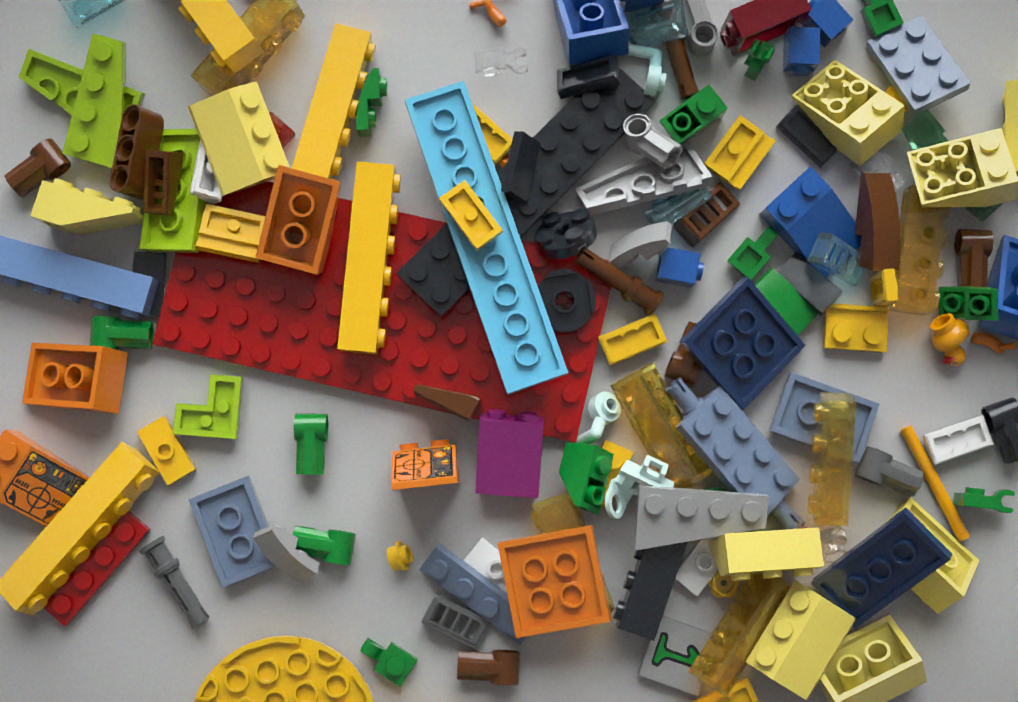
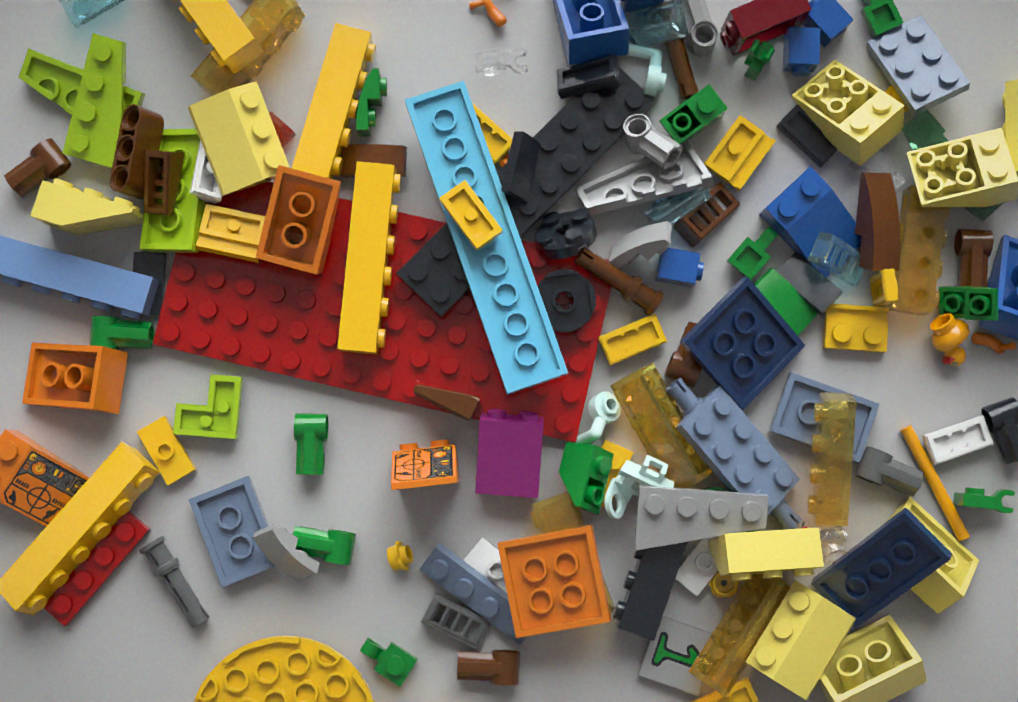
(373, 153): none -> reddish brown slope

